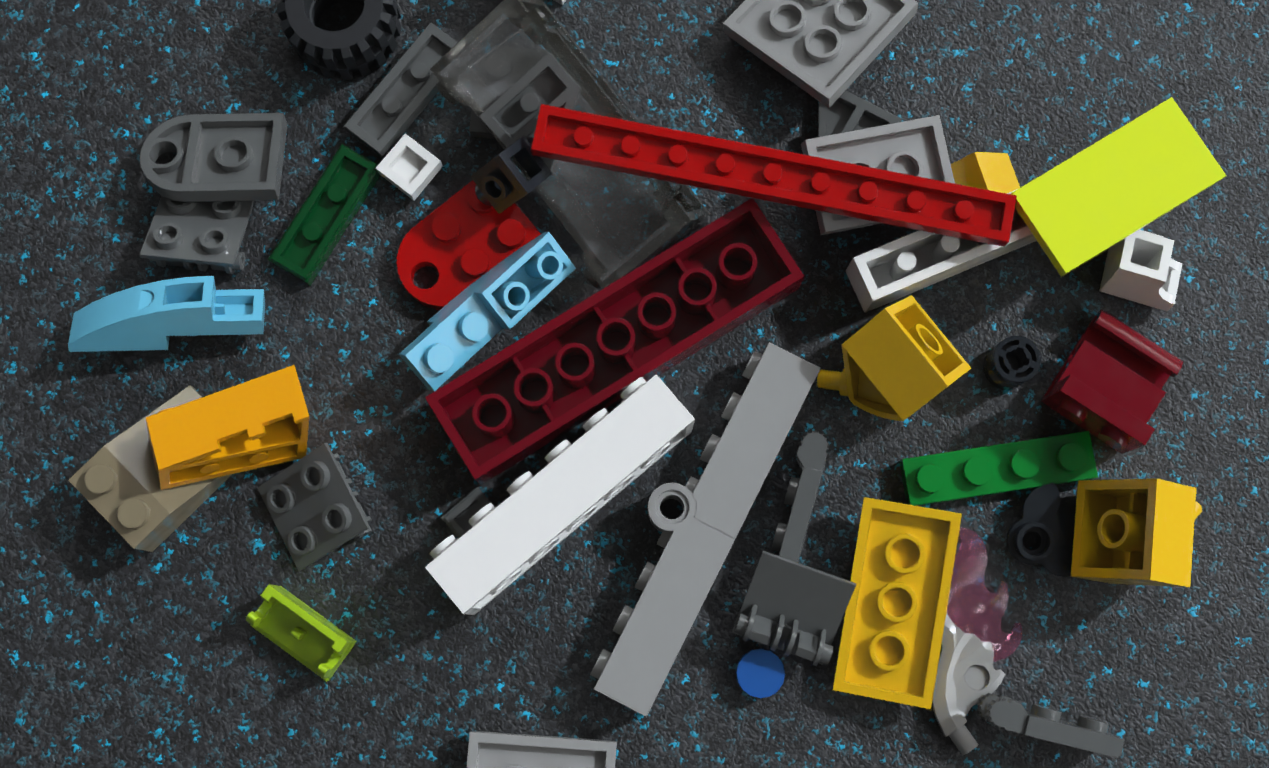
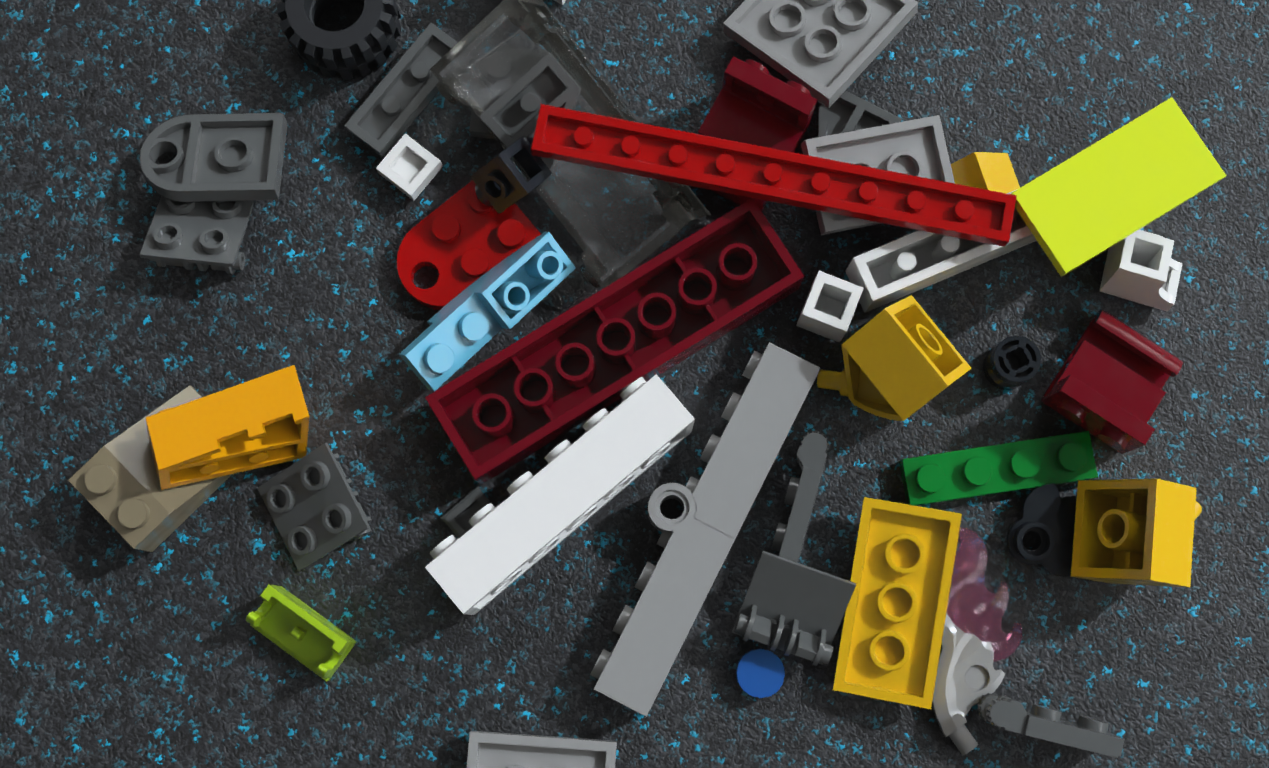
(152, 312): medium azure slope -> none
(325, 215): dark green tile -> none
(758, 112): none -> dark red piece
(829, 306): none -> white brick

